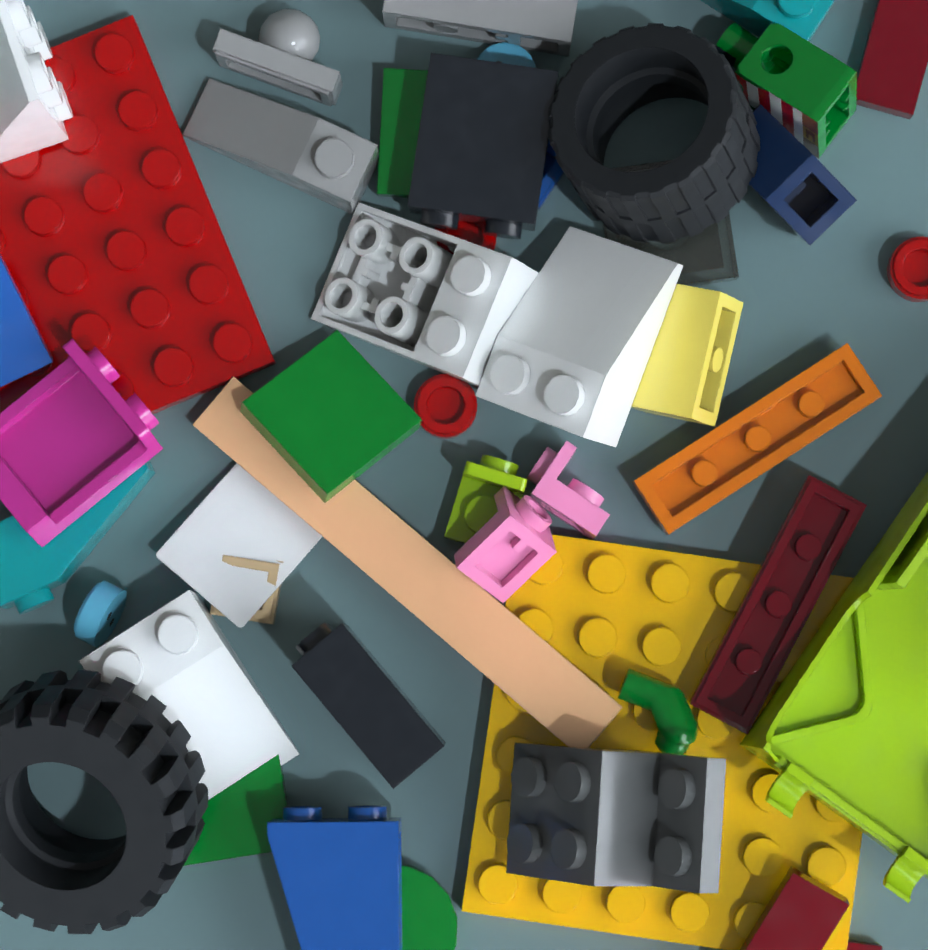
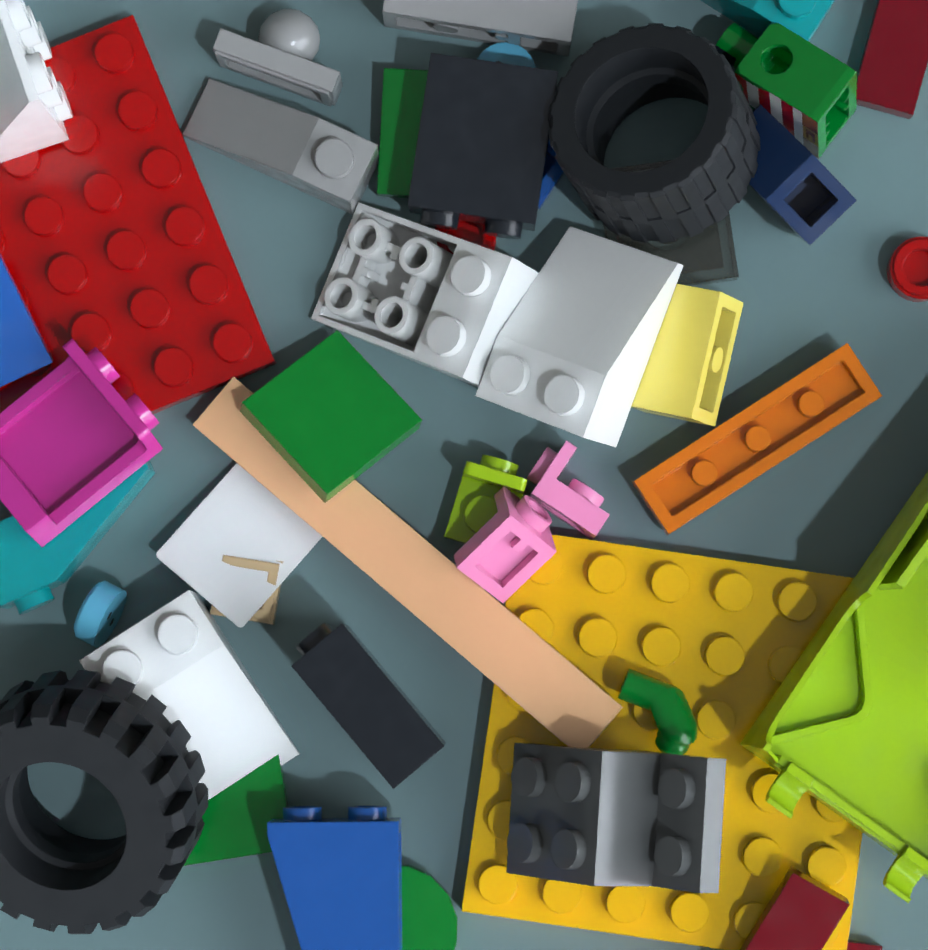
(445, 406): red tile -> none
(777, 604): dark red tile -> none

